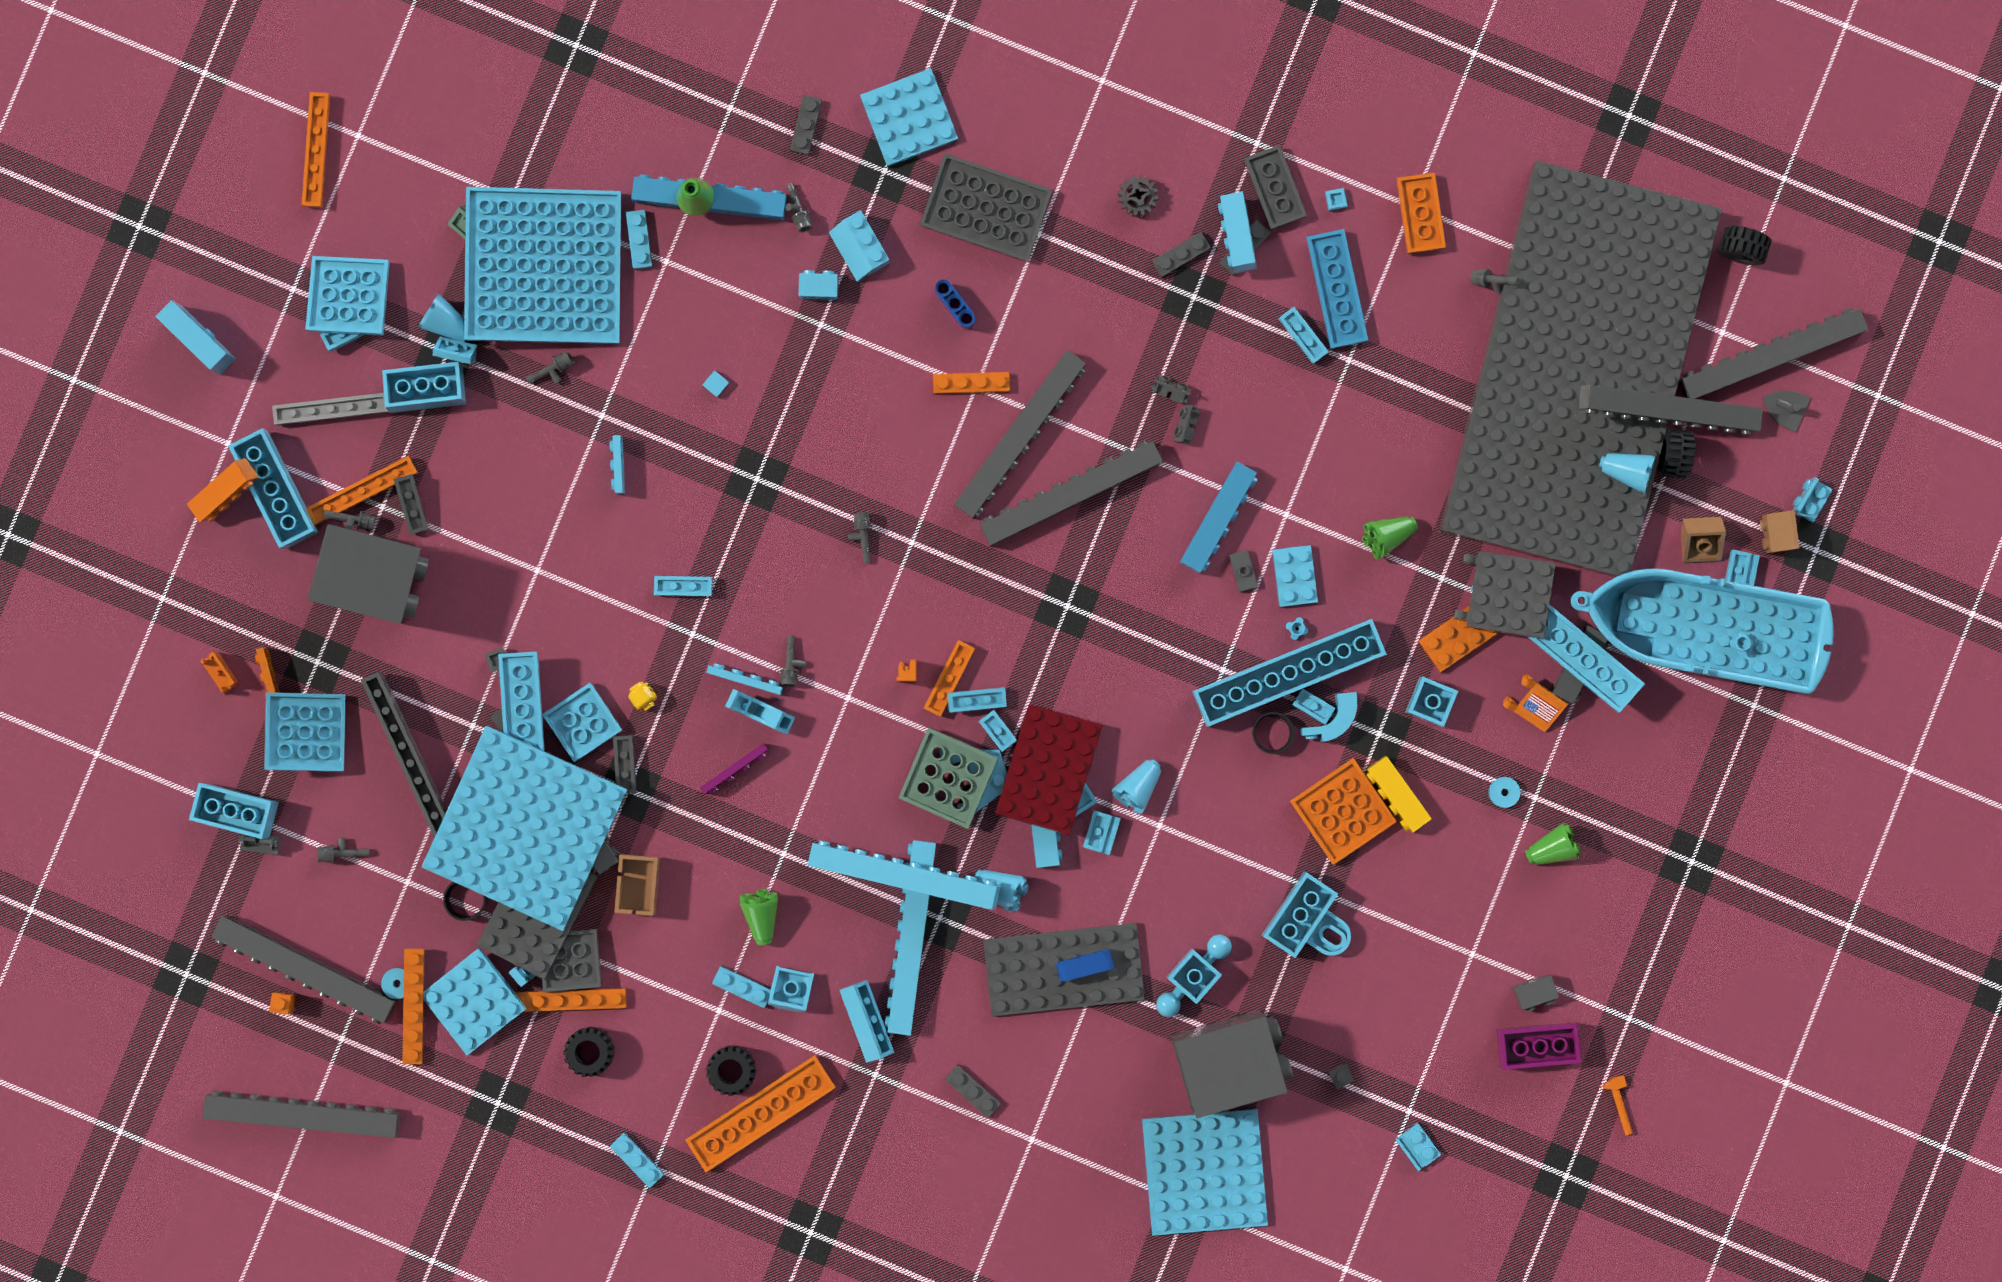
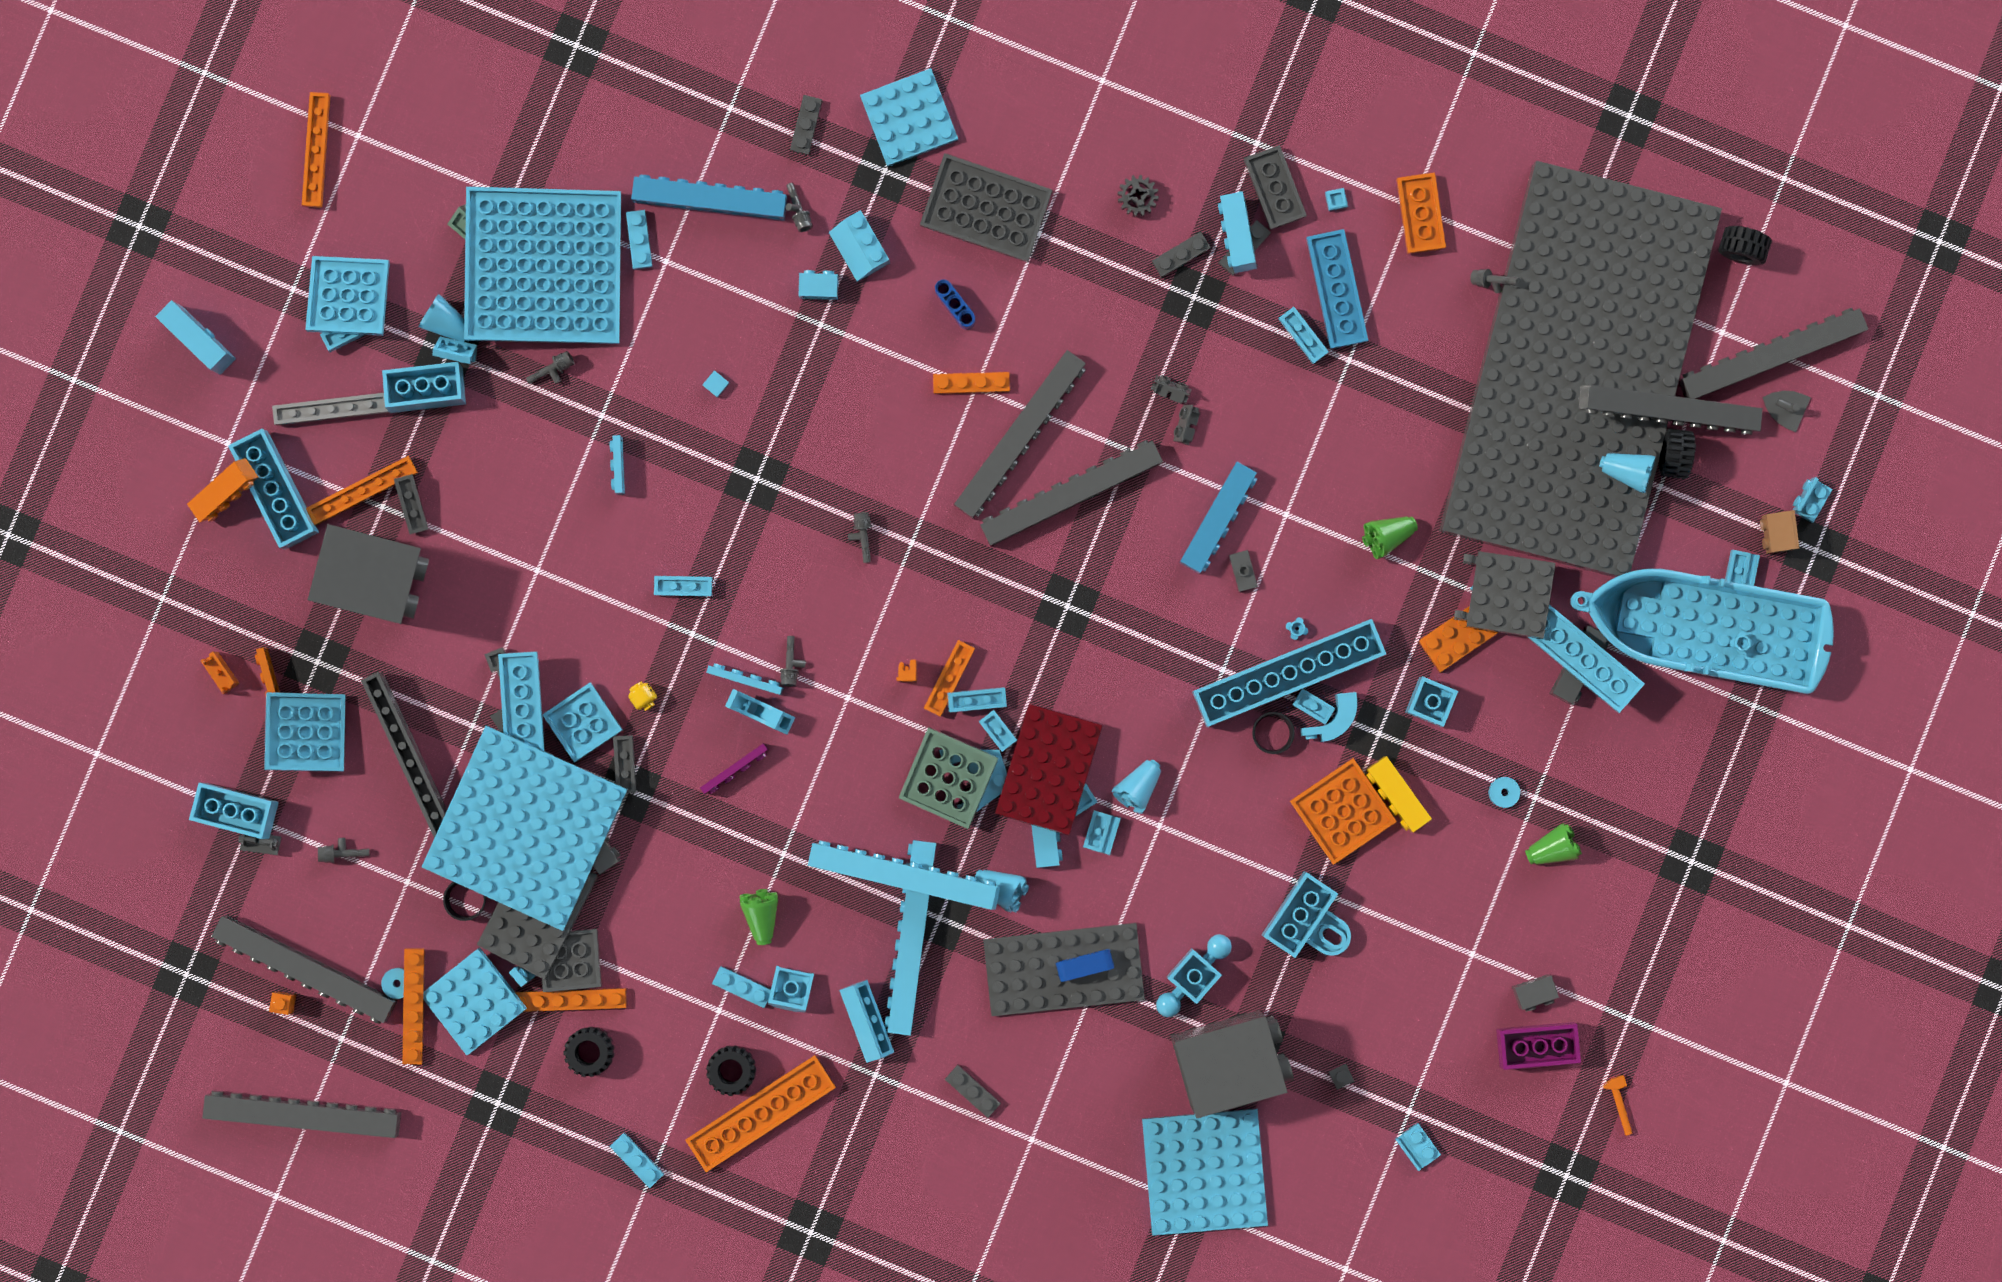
(364, 521): dark grey piece -> none
(638, 885): medium nougat piece -> none
(697, 202): bright green cone -> none
(1295, 576): medium azure plate -> none
(1538, 705): orange flag -> none
(1702, 539): medium nougat slope -> none

